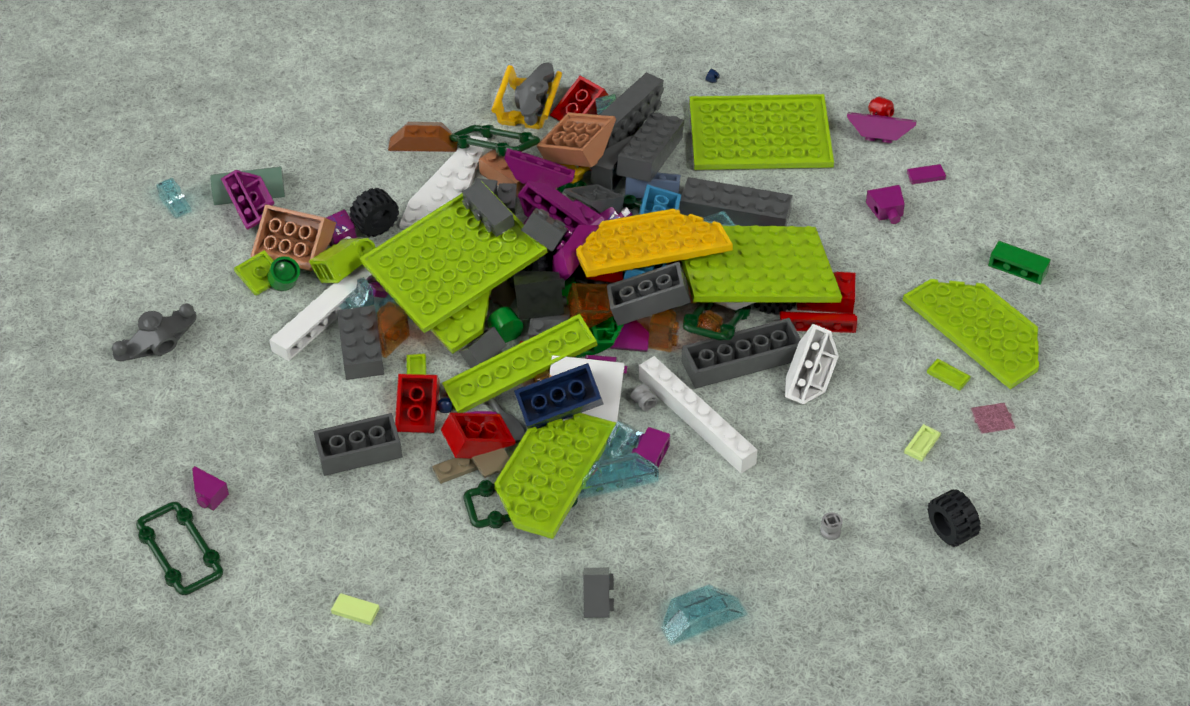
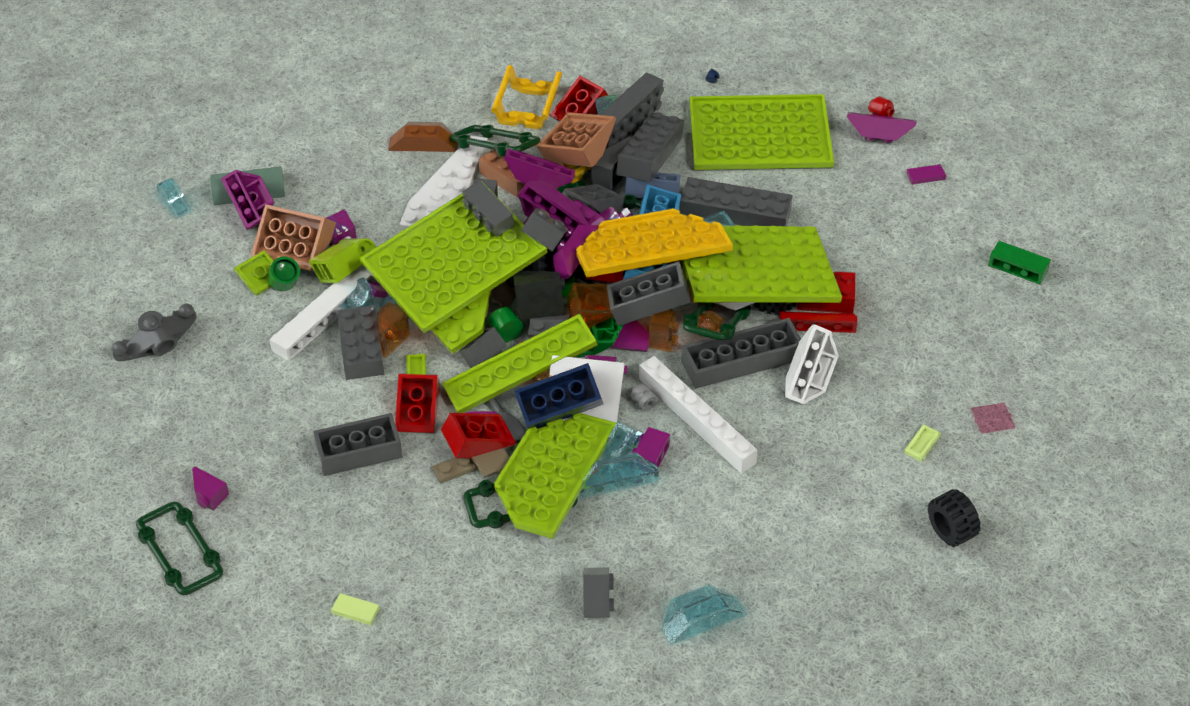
(374, 212): black tyre -> none
(445, 405): dark blue hinge -> none
(508, 195): dark grey brick -> none
(532, 93): dark grey piece -> none
(831, 526): light grey wheel -> none
(886, 203): magenta torso -> none
(948, 374): lime tile -> none
(981, 326): lime plate -> none

